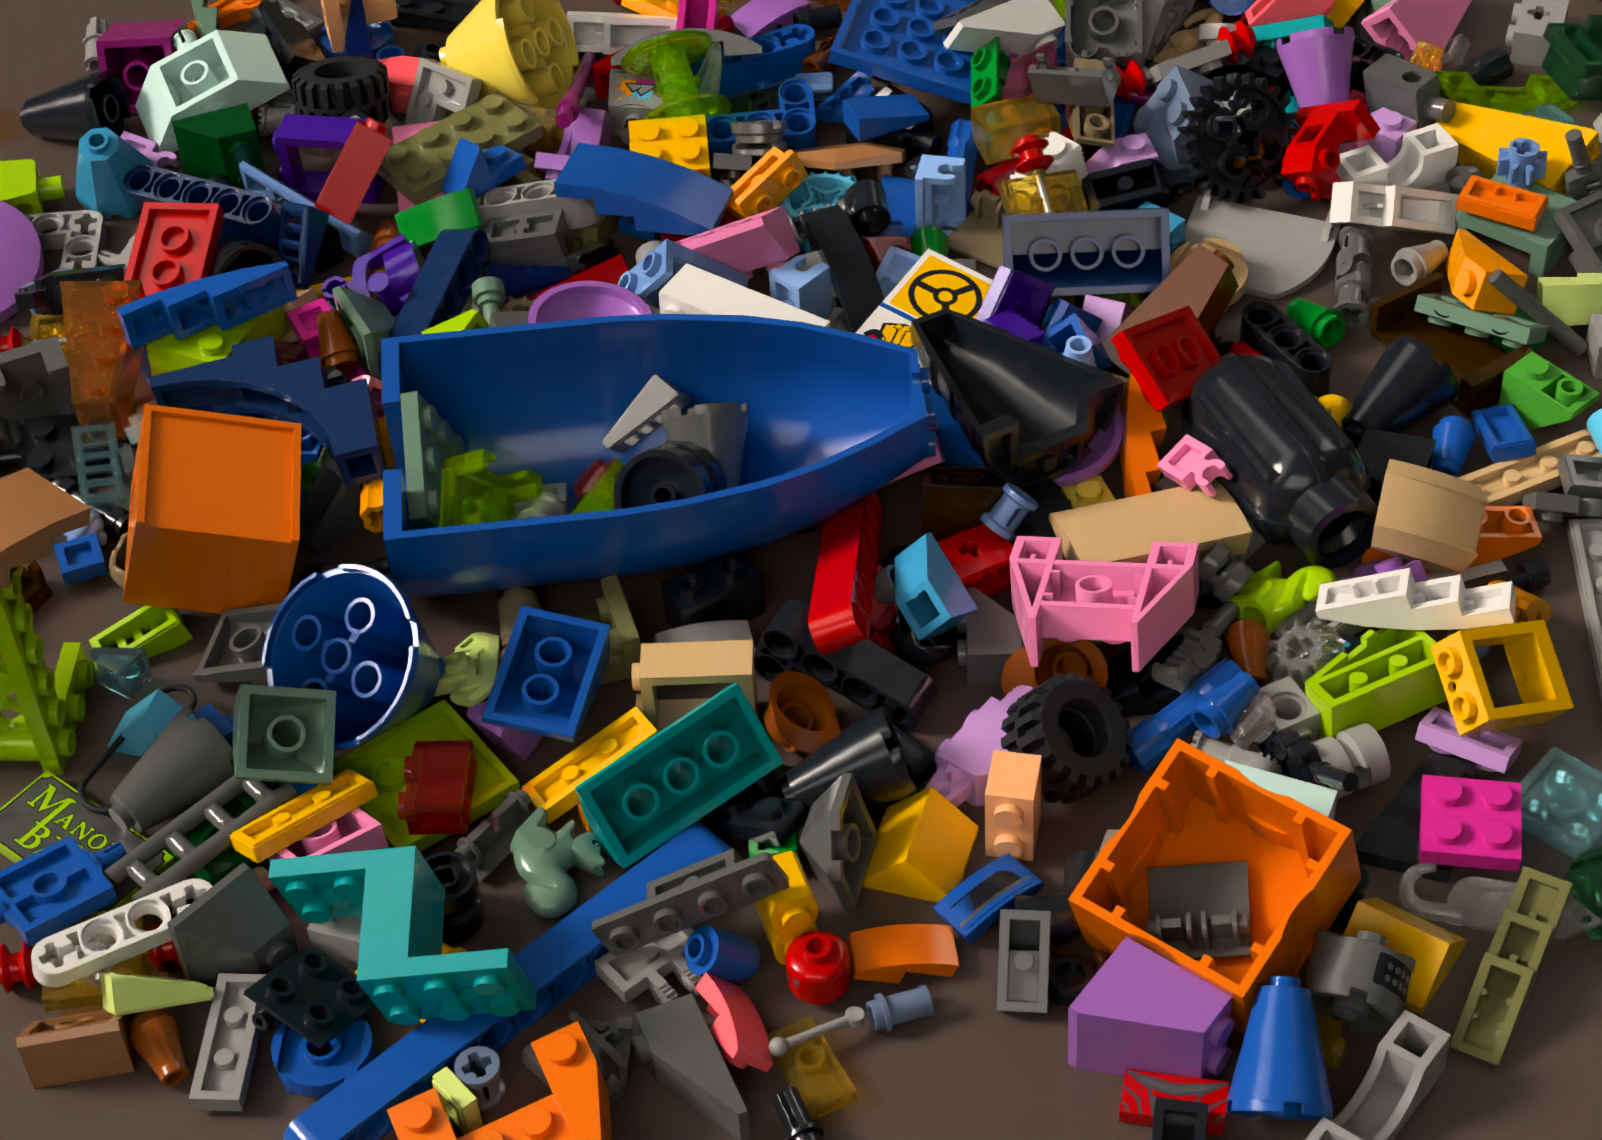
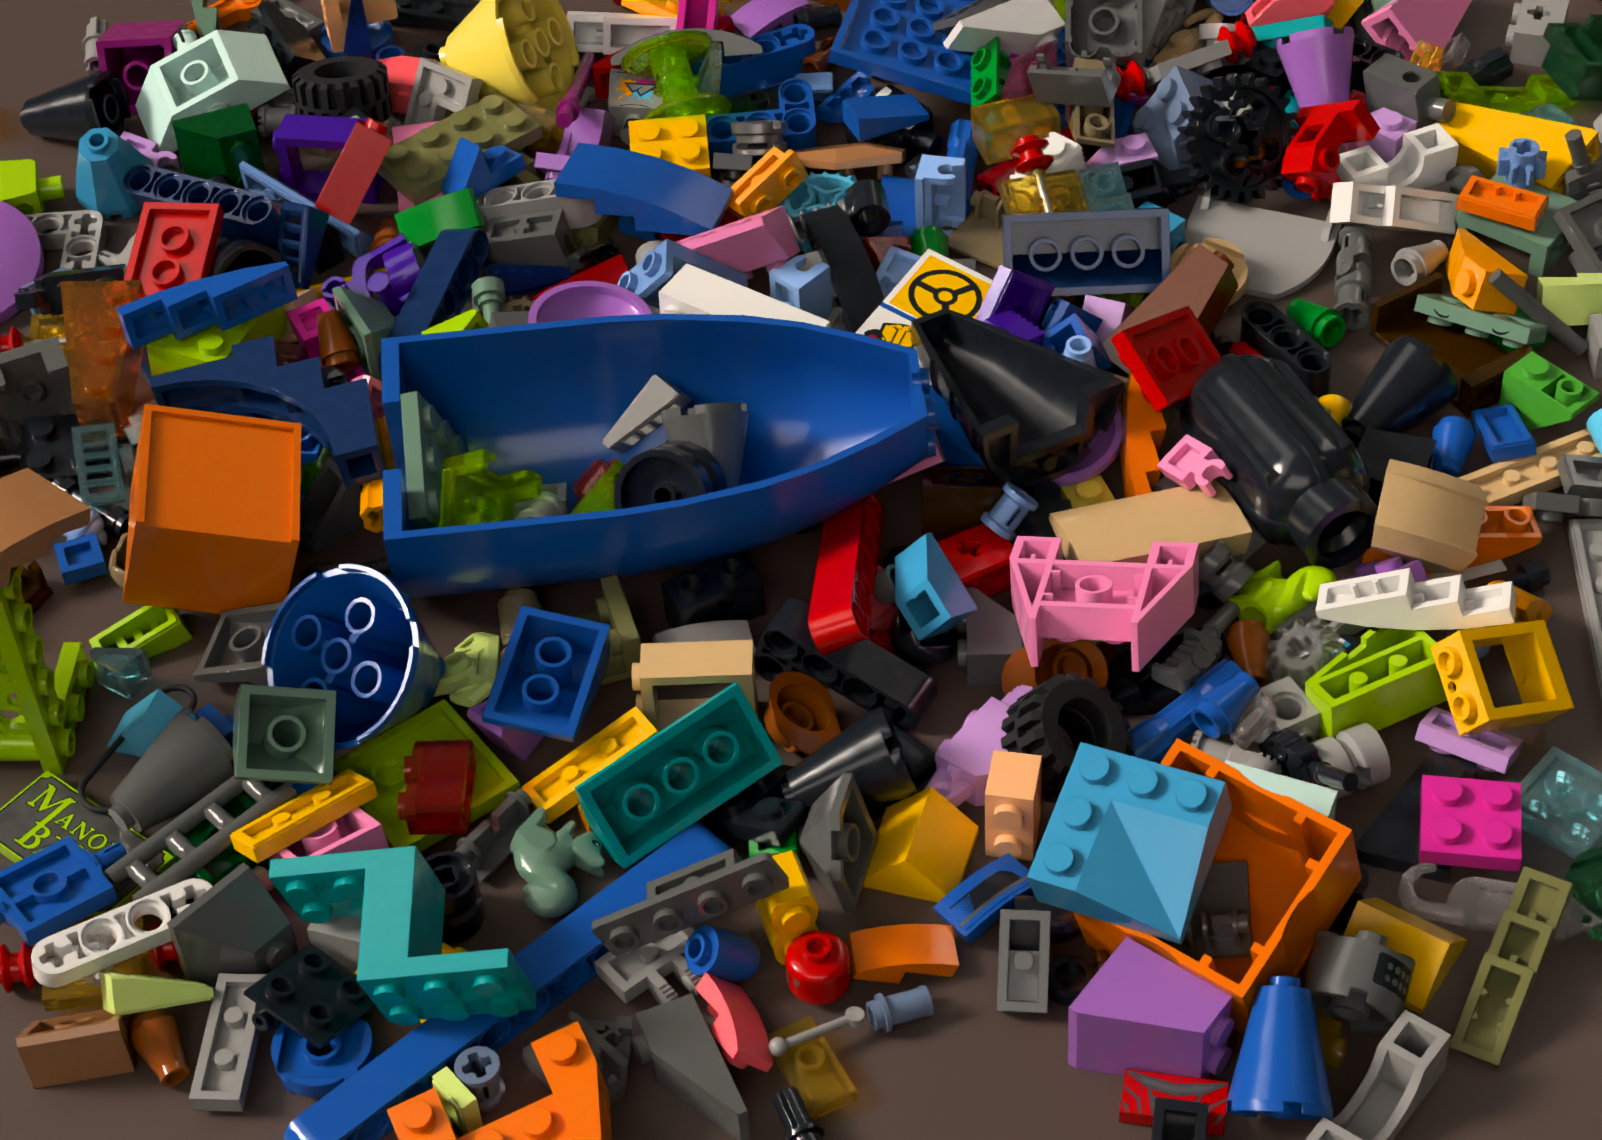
(1105, 188): none -> clear light blue slope
(1130, 842): none -> dark azure slope

